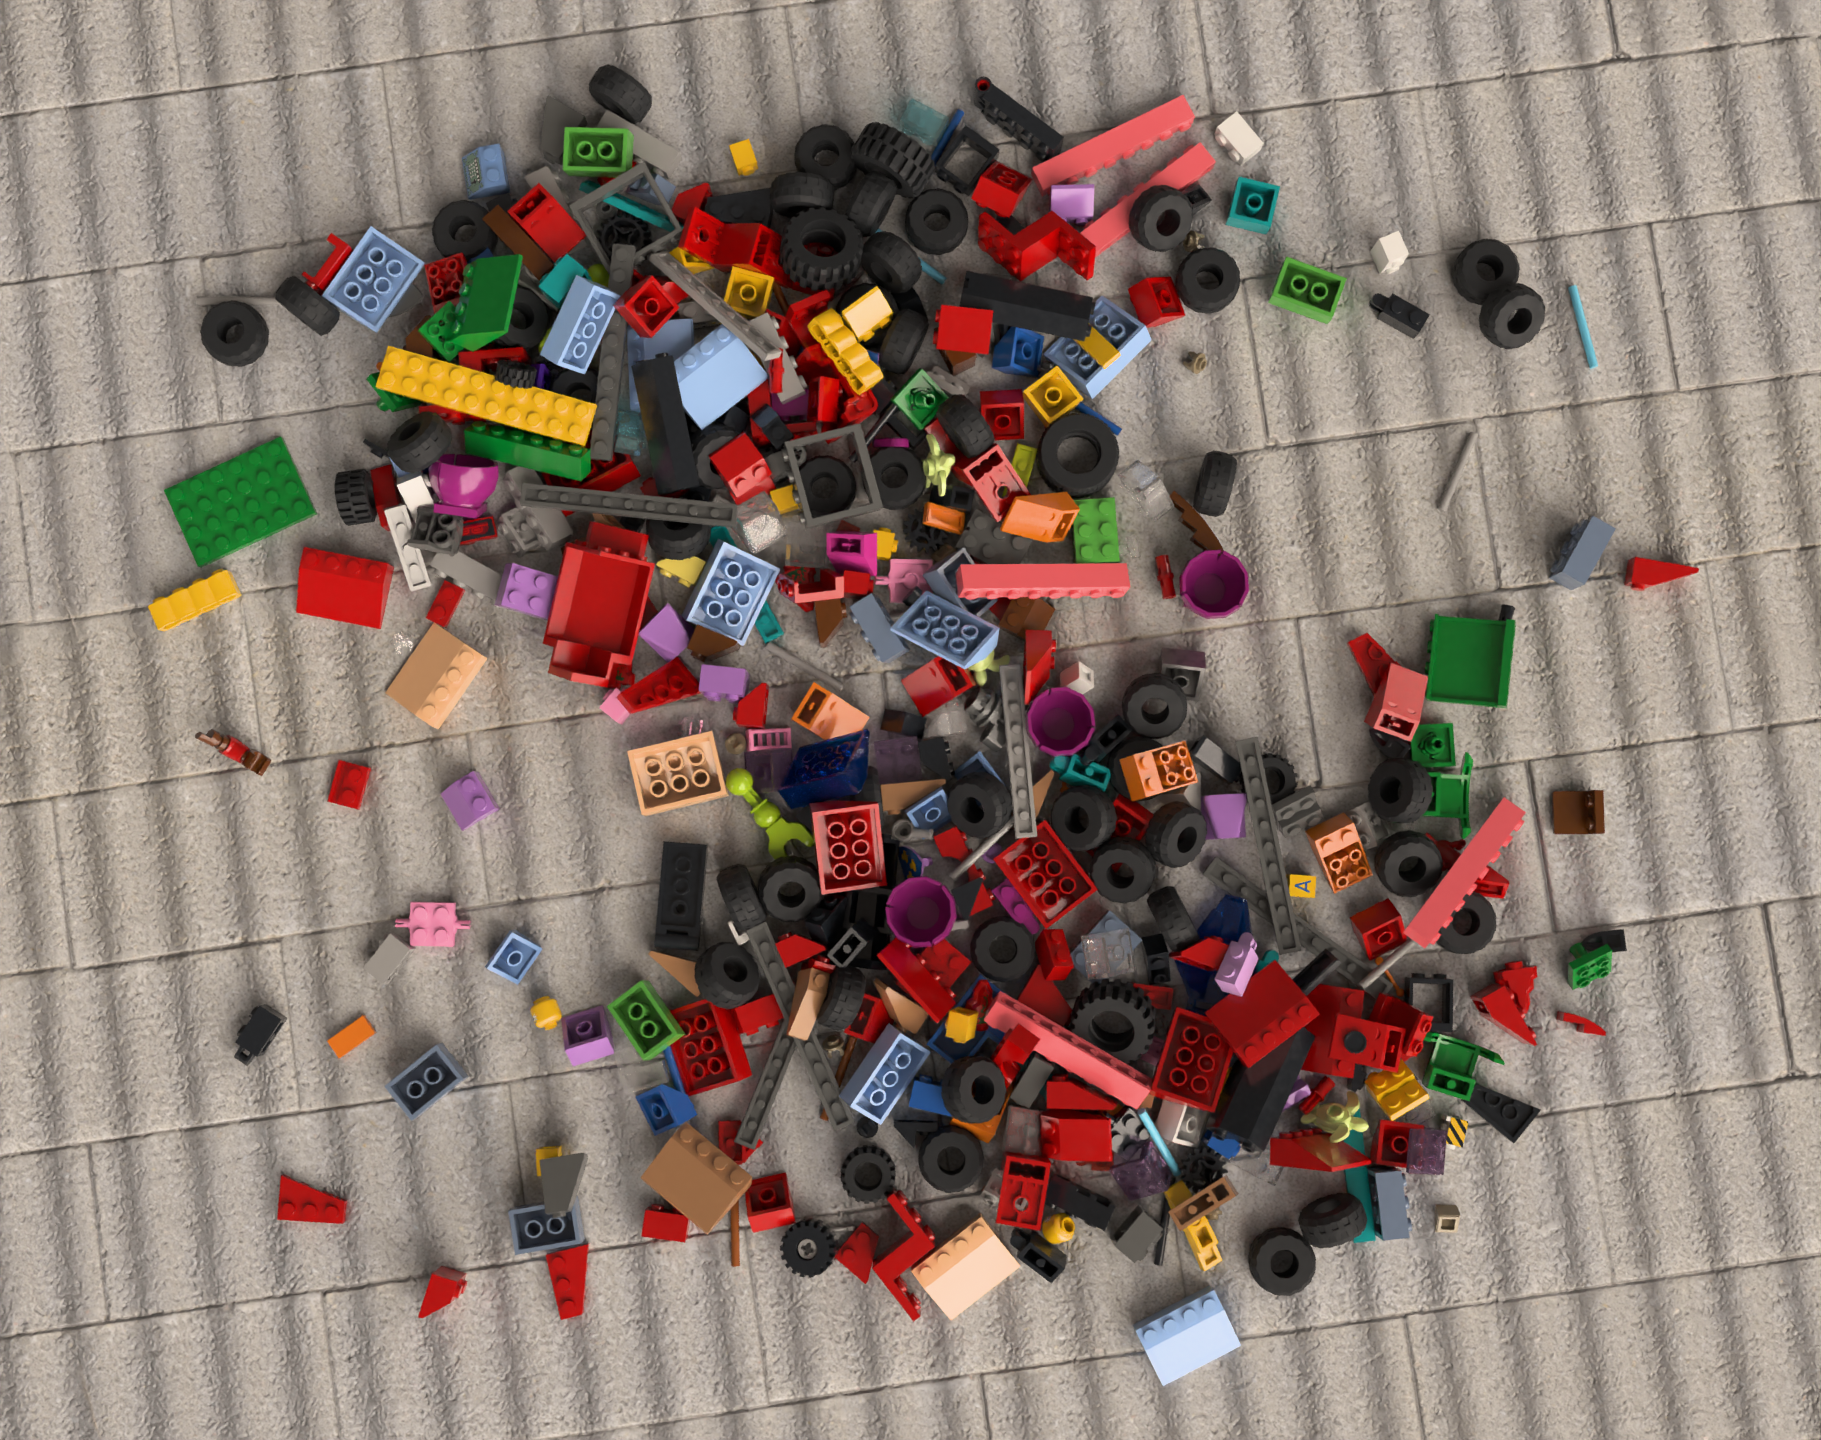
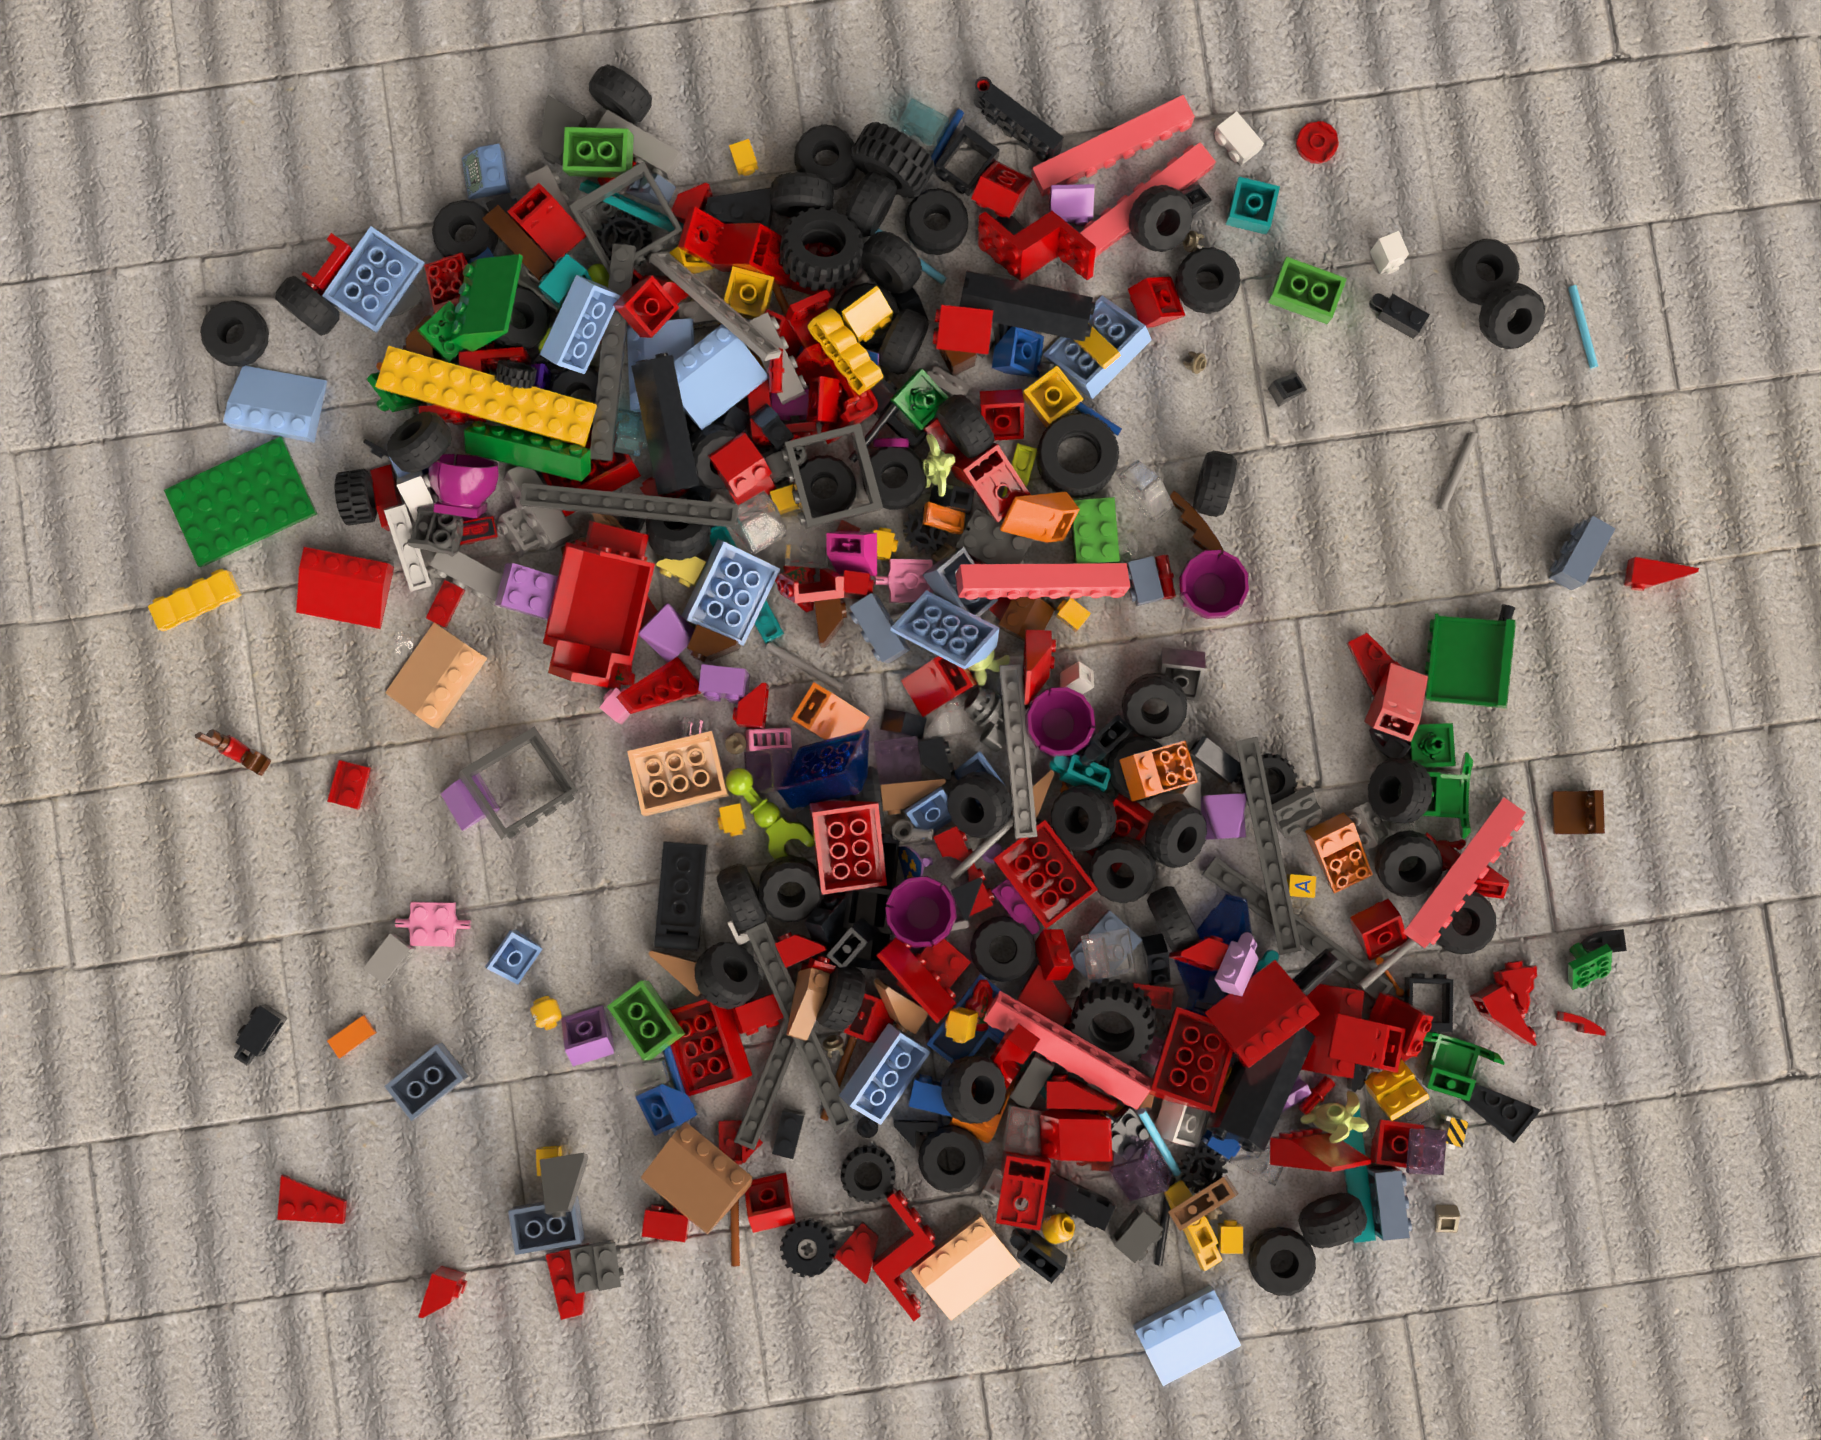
(276, 404): none -> light blue slope
(530, 736): none -> dark grey window
(596, 1266): none -> dark grey plate
(732, 820): none -> yellow brick
(788, 1133): none -> black brick
(912, 596): black tile -> none
(1072, 614): none -> yellow brick
(1144, 581): none -> sand blue brick
(1230, 1237): none -> yellow brick
(1286, 388): none -> black slope
(1317, 142): none -> red tile
(1355, 1042): black piece -> none

